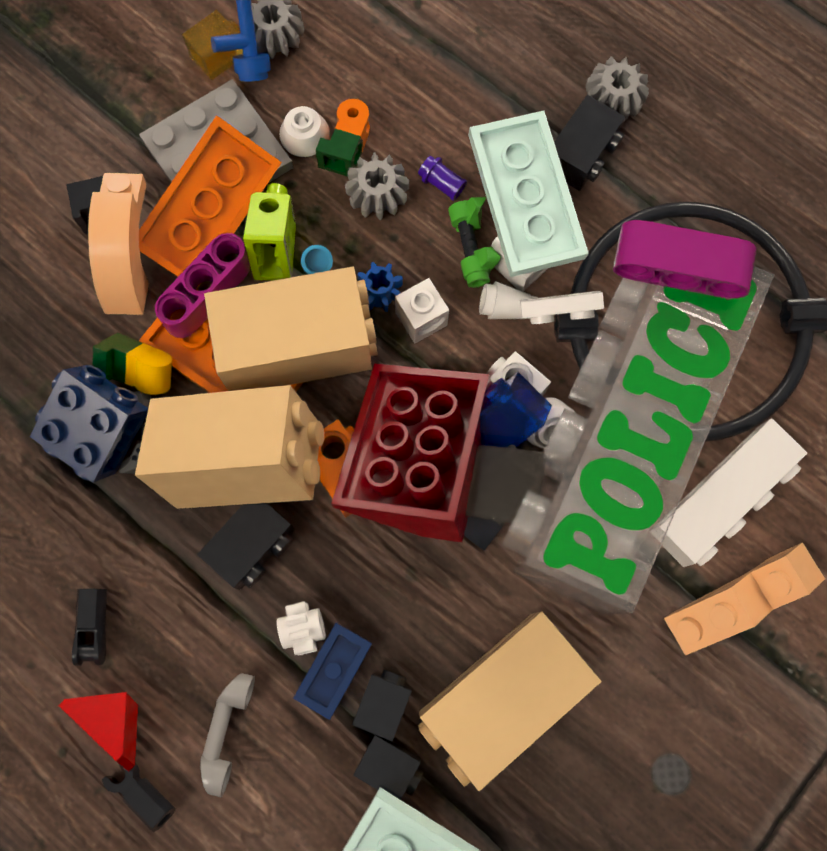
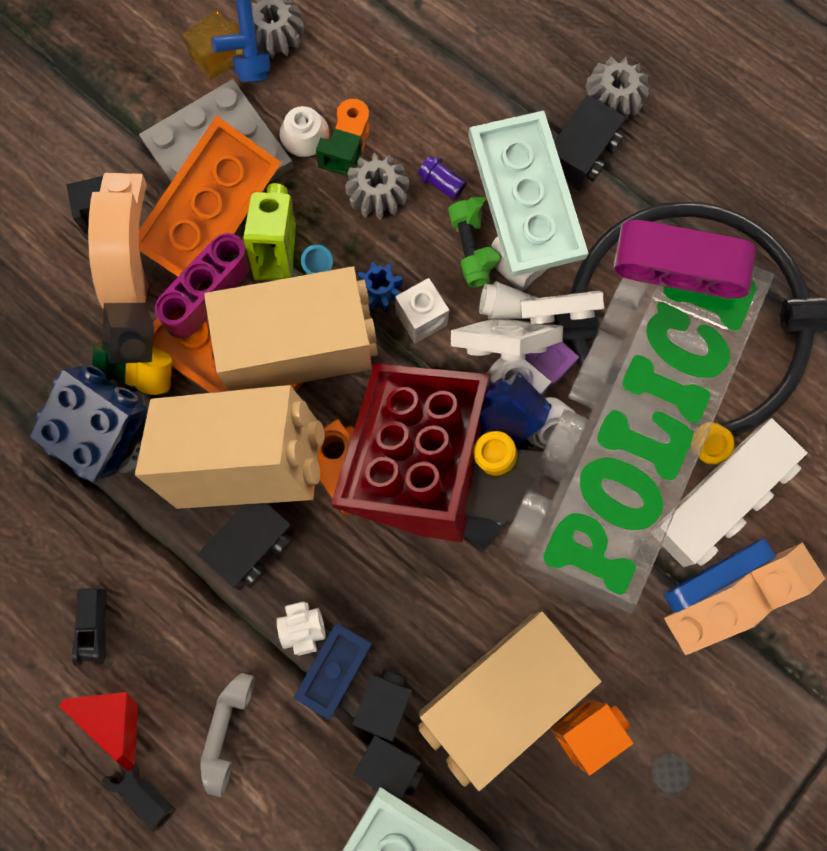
(127, 332): none -> black brick
(495, 453): none -> yellow tile
(507, 337): none -> white plate
(553, 362): none -> medium lavender plate
(593, 735): none -> orange brick
(717, 445): none -> yellow tile
(719, 575): none -> blue beam

